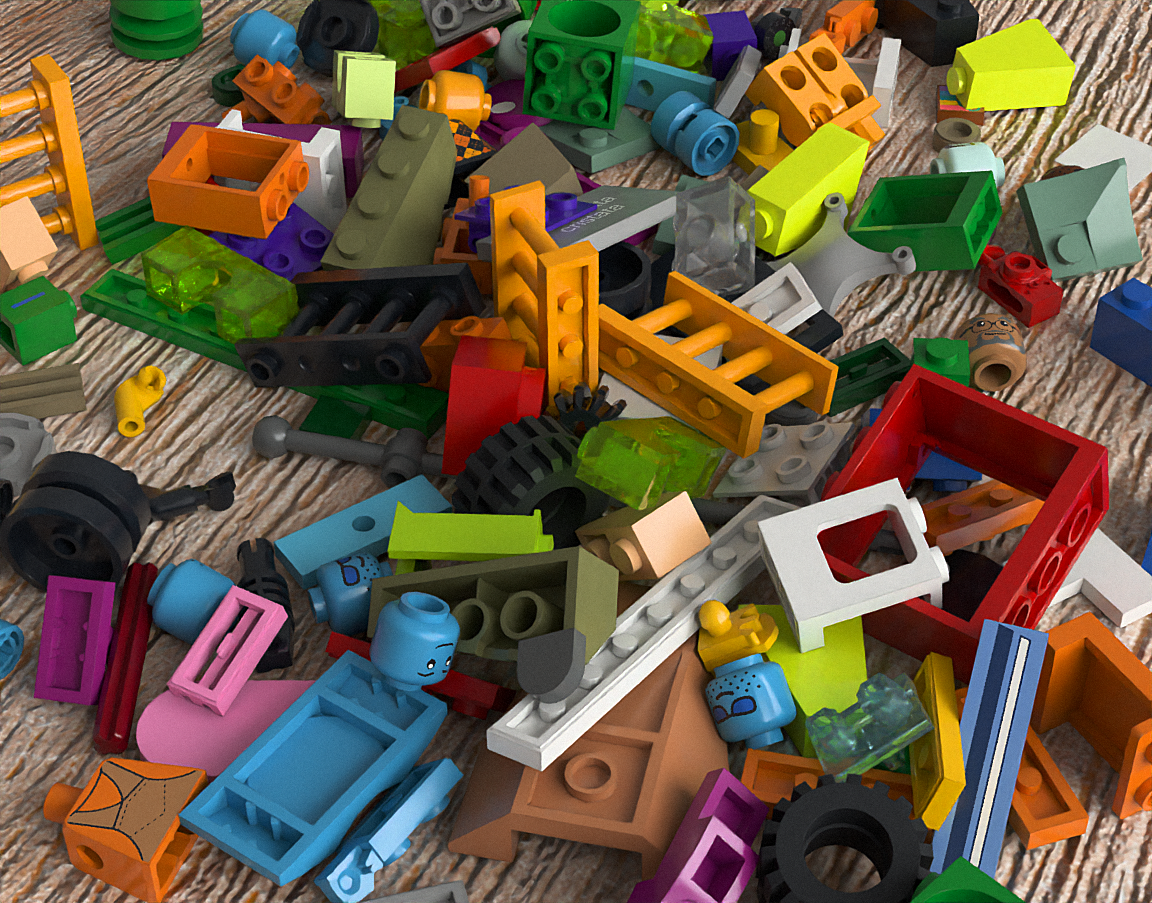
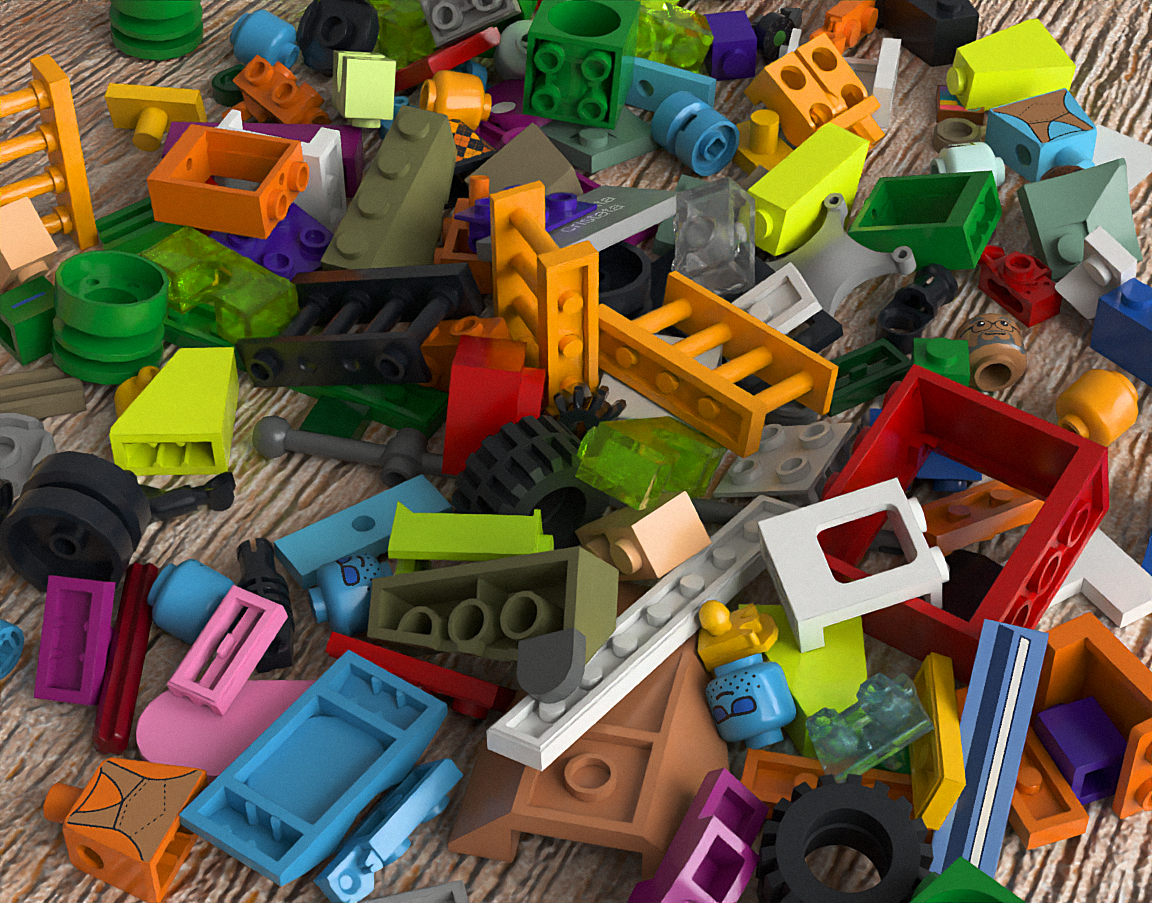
(108, 315): none -> green wheel
(152, 110): none -> yellow tile
(181, 417): none -> neon yellow slope
(414, 641): dark azure head -> none
(737, 81): light grey tile -> none
(905, 307): none -> black connector
(1041, 134): none -> medium azure torso
(1083, 747): none -> dark purple brick
(1098, 406): none -> light orange head
(1103, 269): none -> white slope

